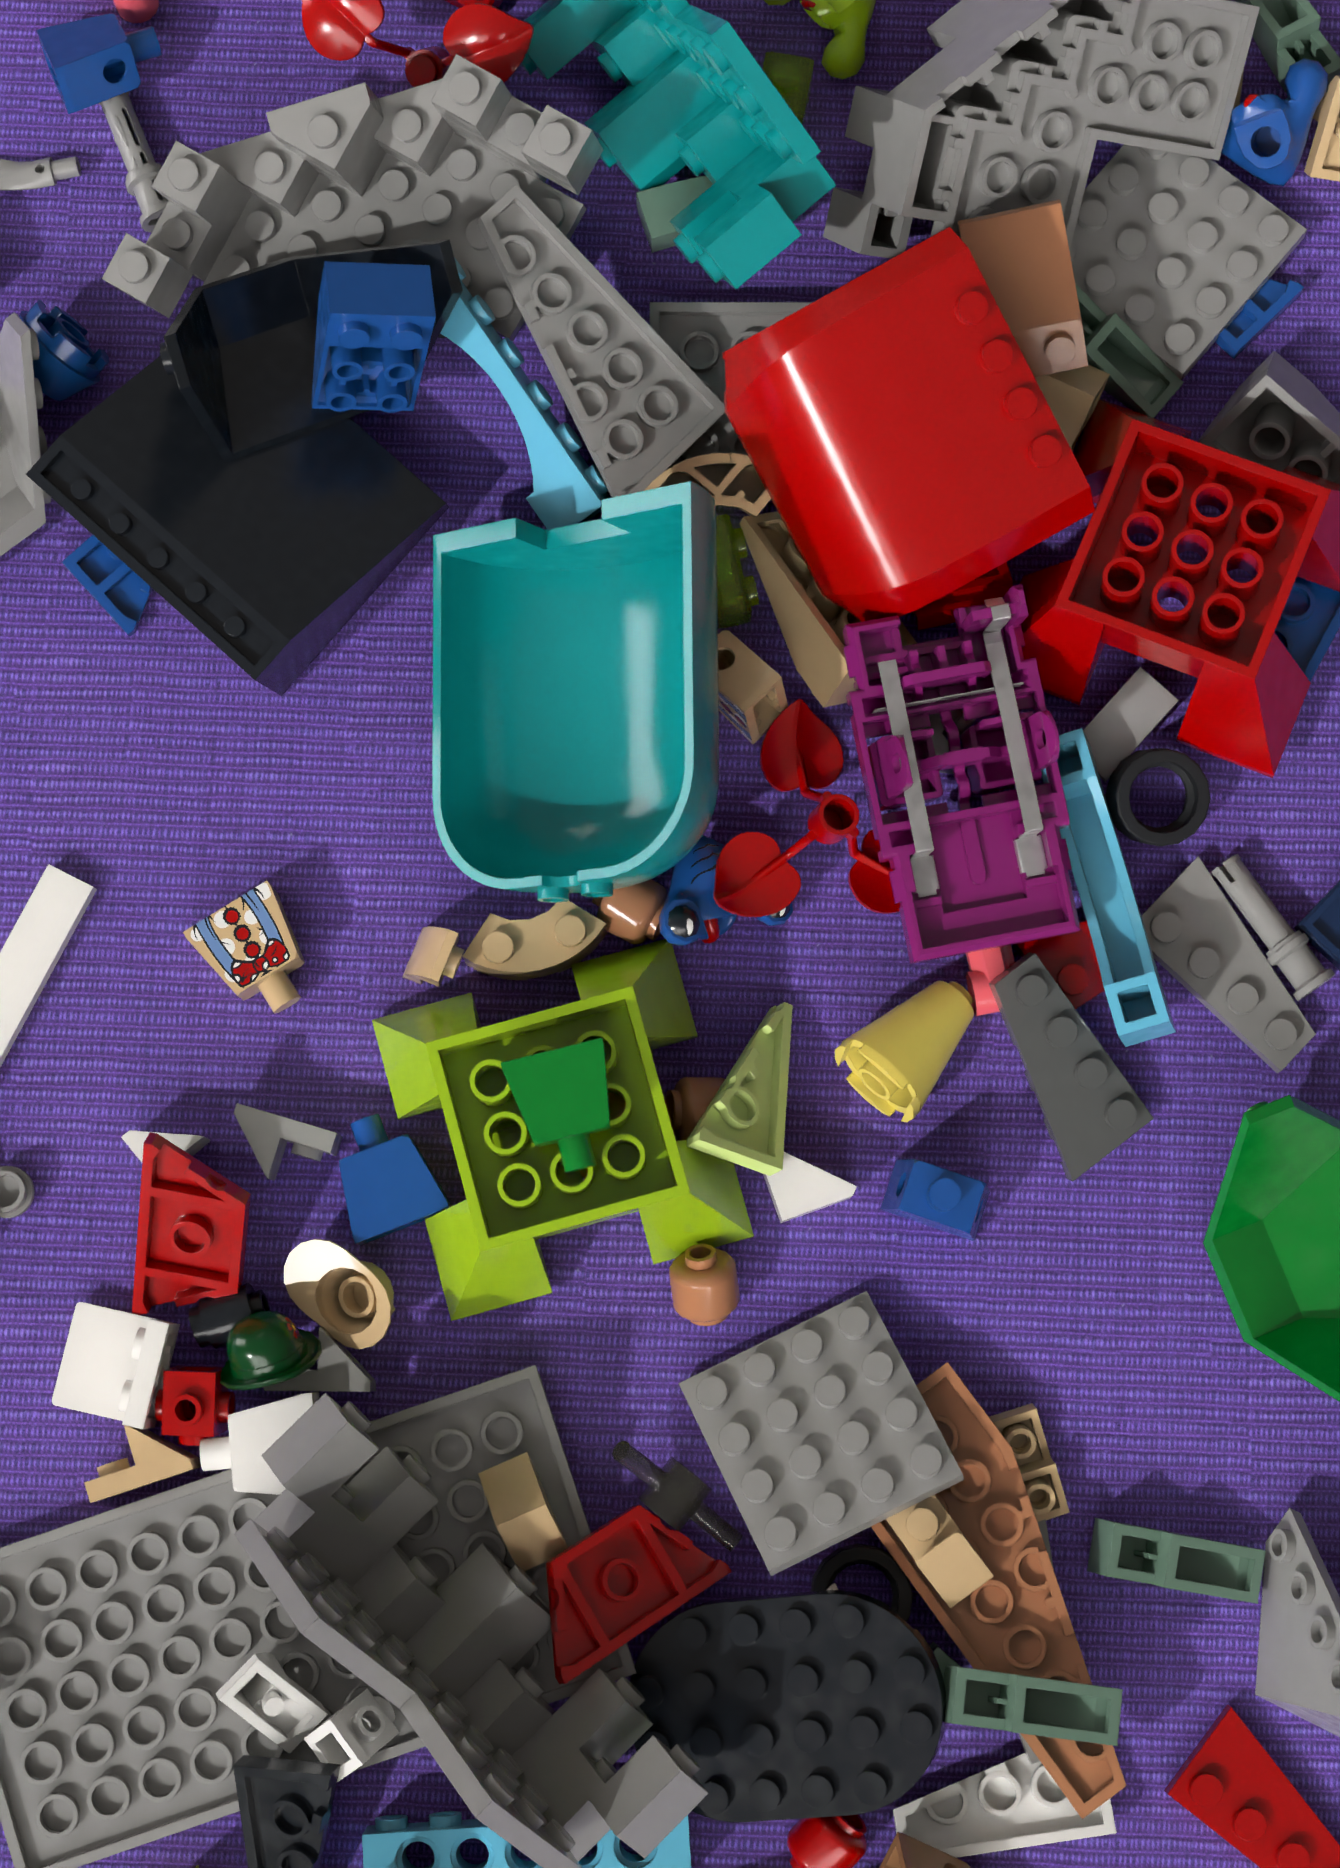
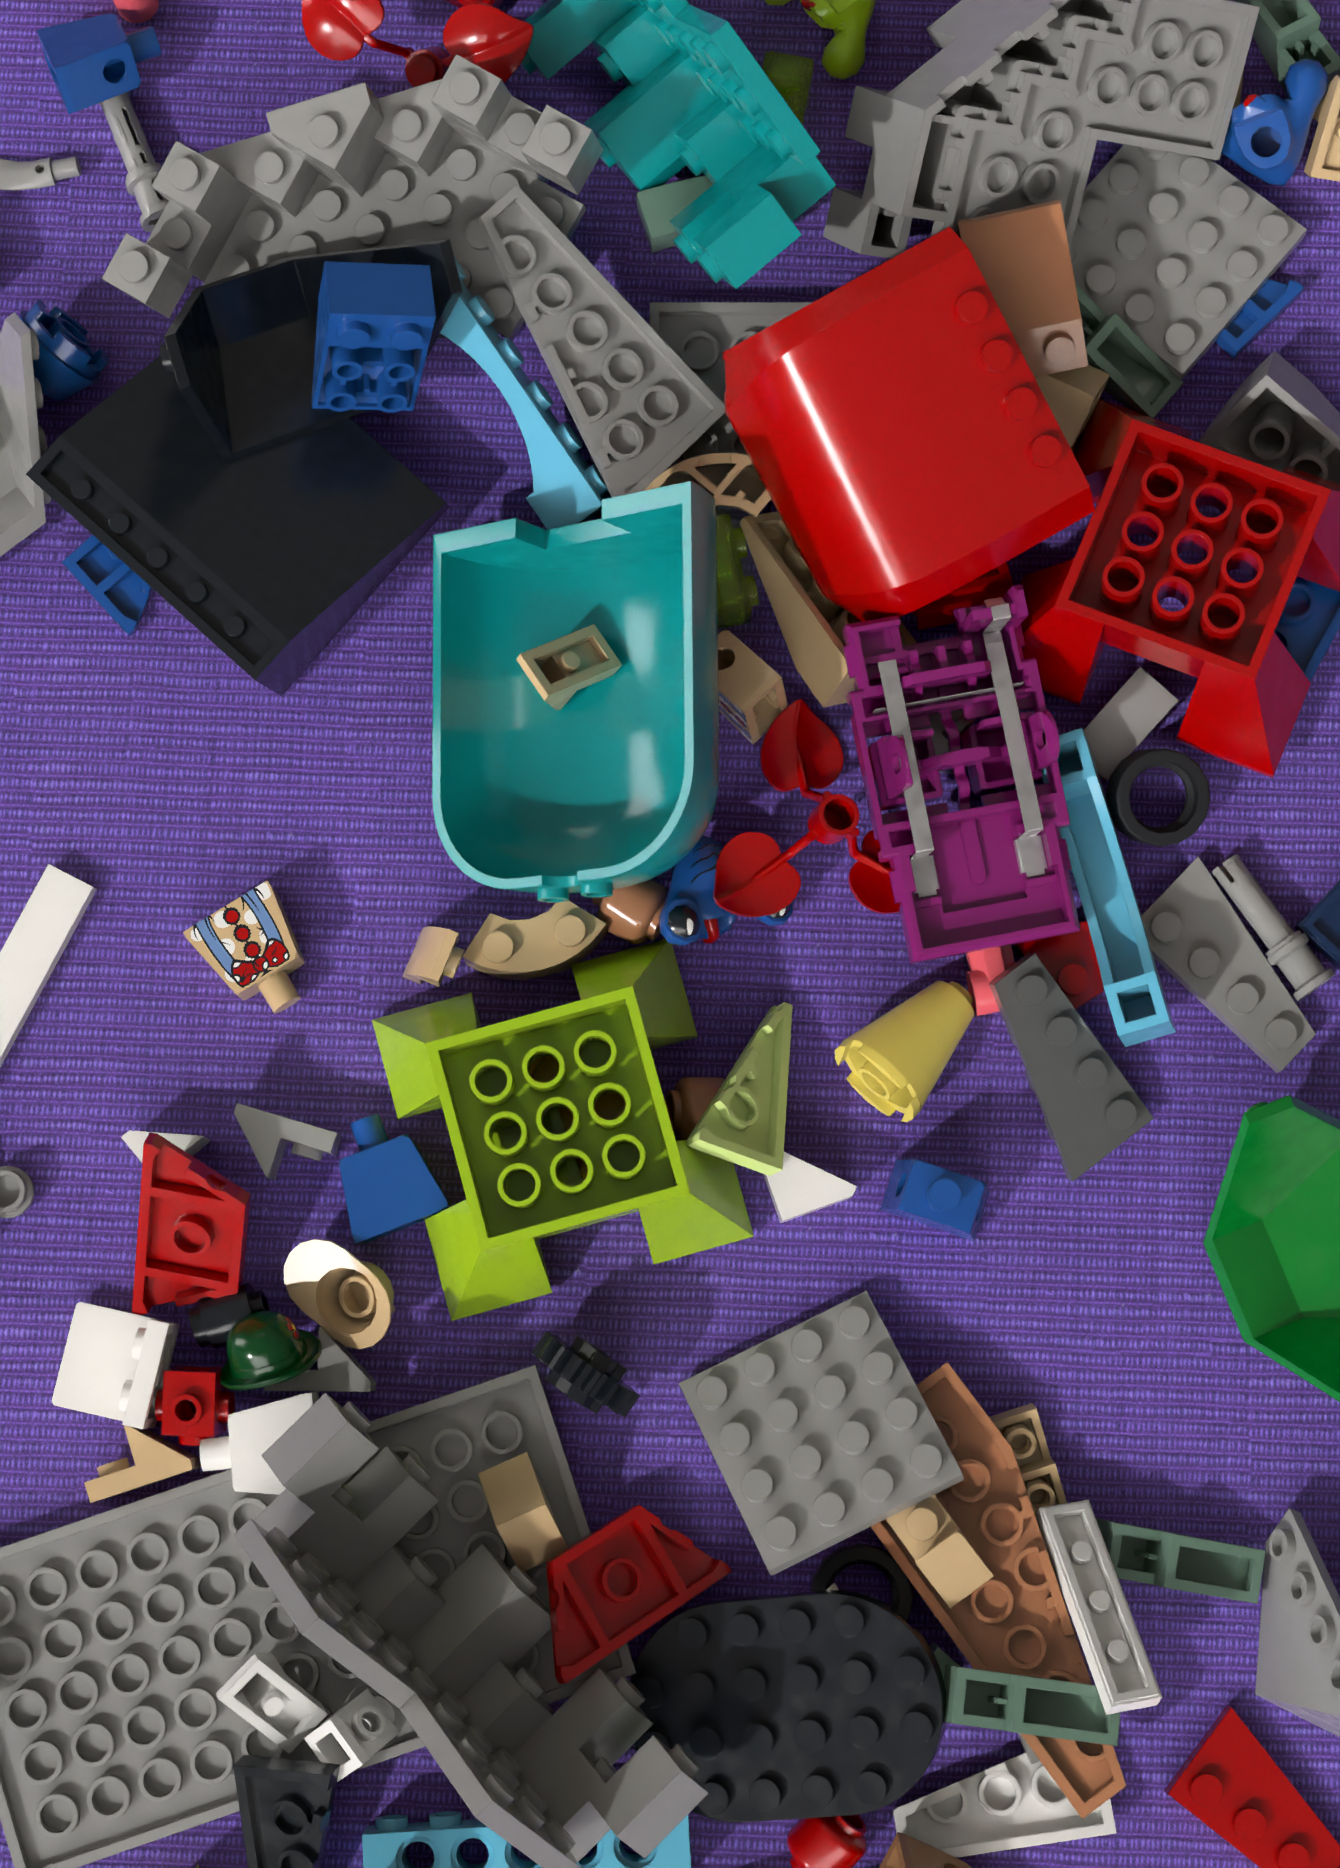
(563, 1098): green torso -> none
(569, 665): none -> tan slope
(585, 1374): none -> black gear
(676, 1494): clear smoke piece -> none
(704, 1285): nougat head -> none
(1098, 1607): none -> white tile

